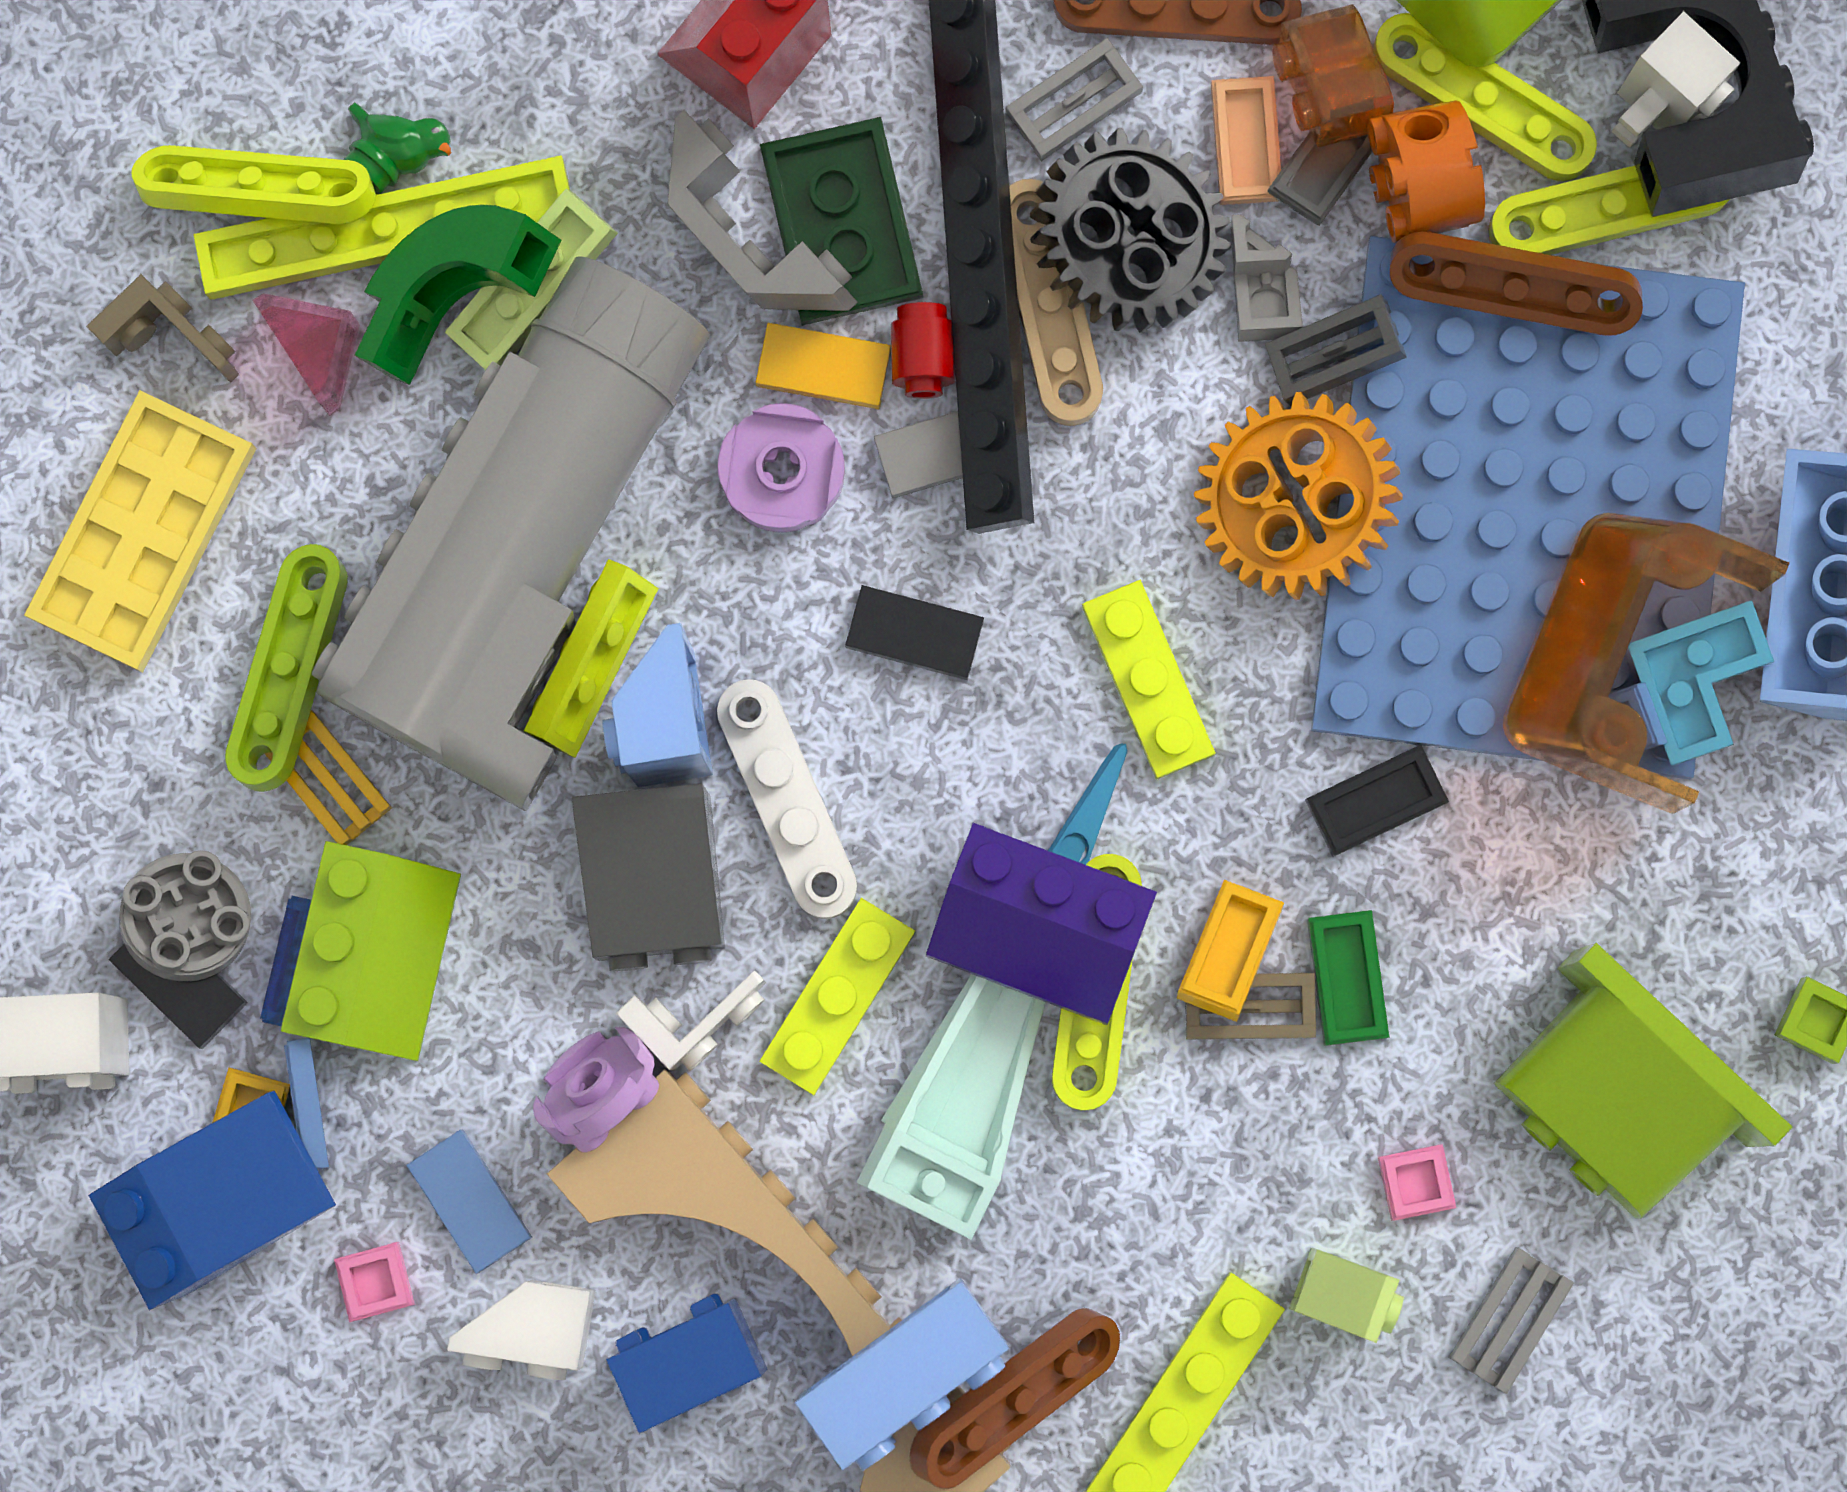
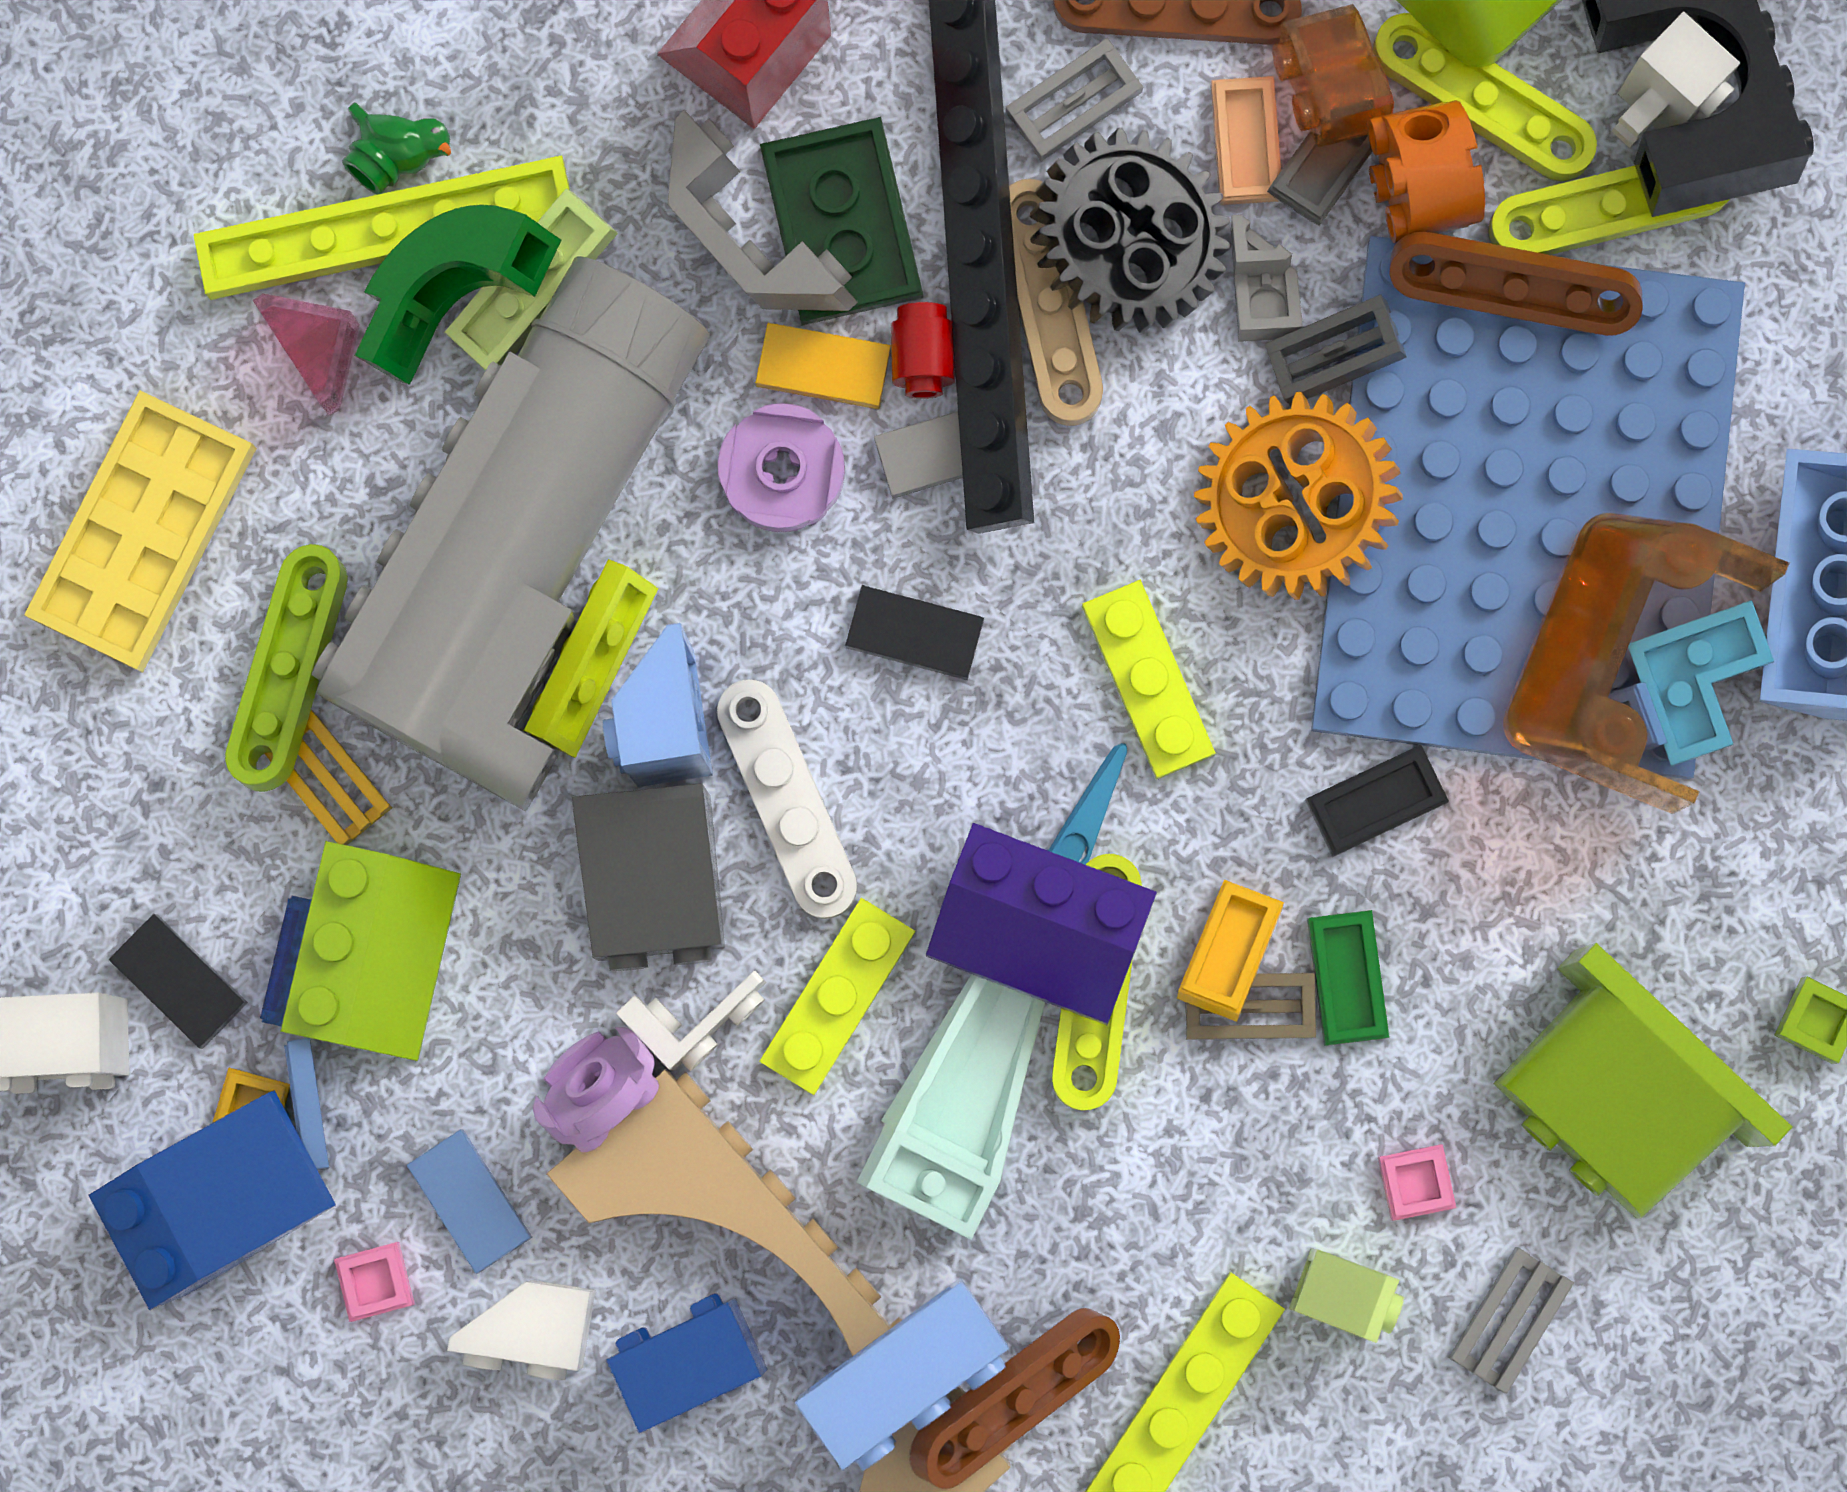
(130, 325): dark tan bracket -> none
(185, 916): light grey tile -> none
(253, 184): neon yellow plate -> none

